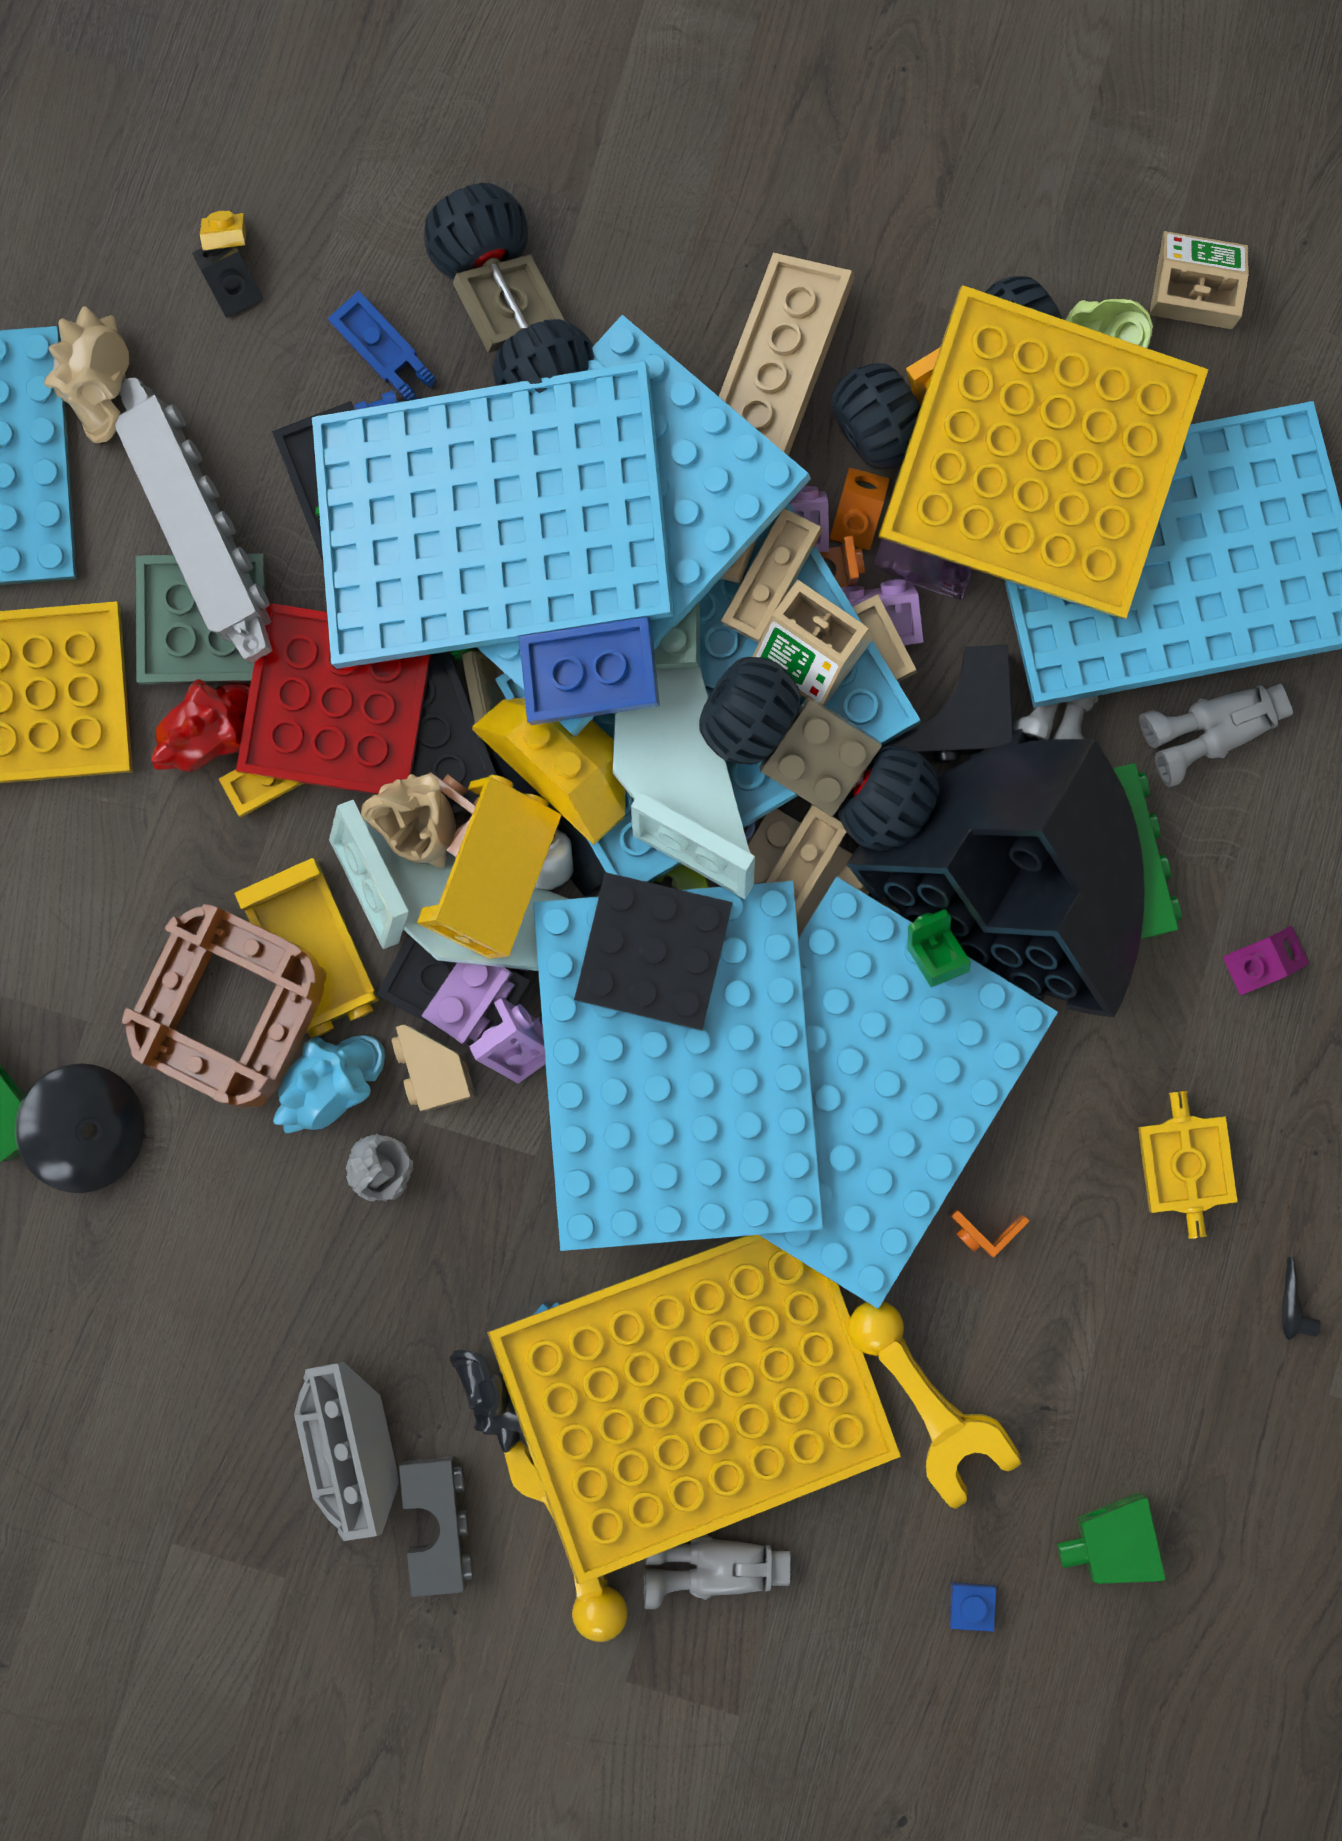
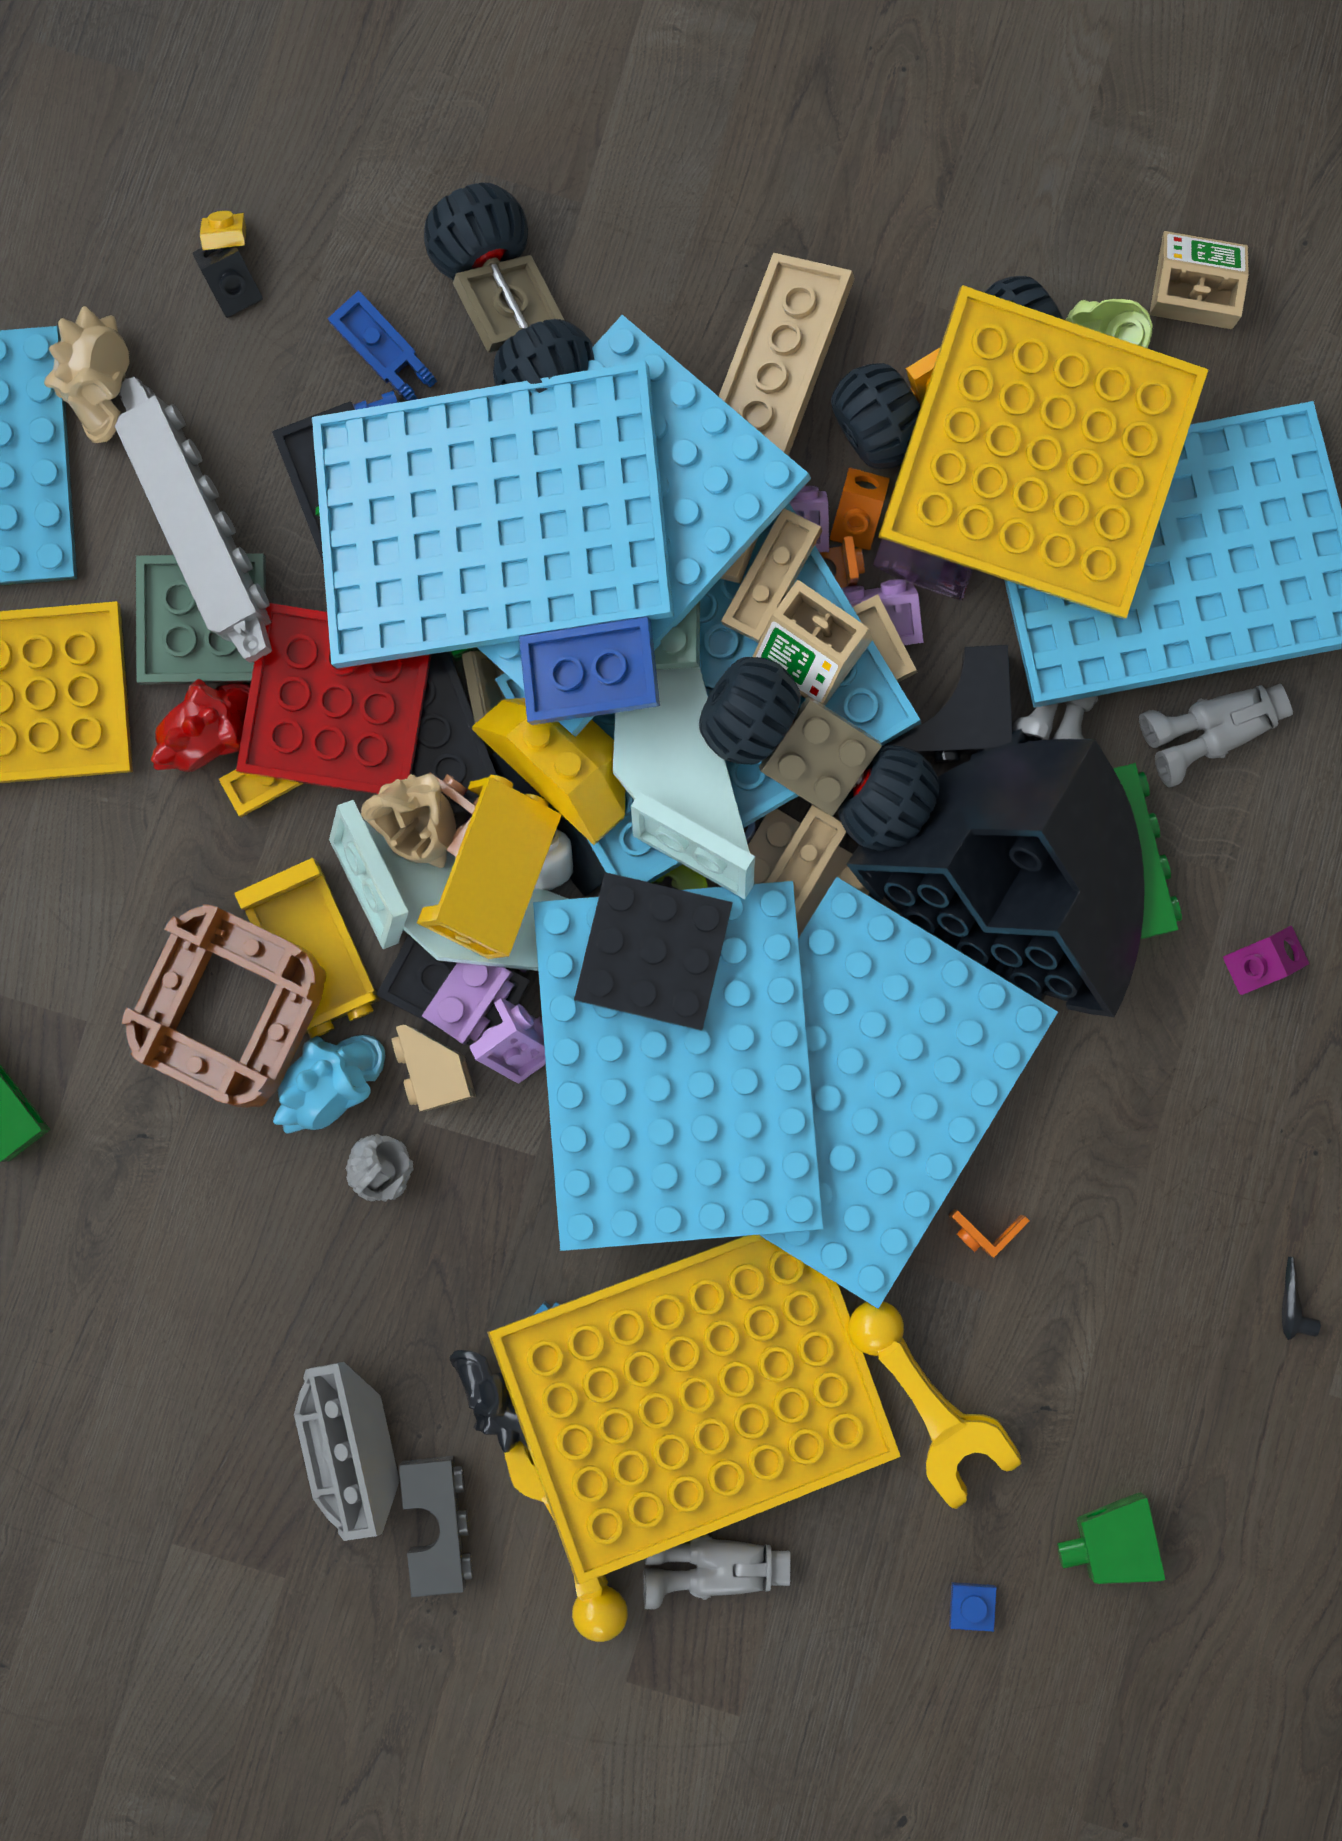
(52, 1122): black dish -> none
(936, 948): green bracket -> none
(1187, 1164): yellow plate -> none

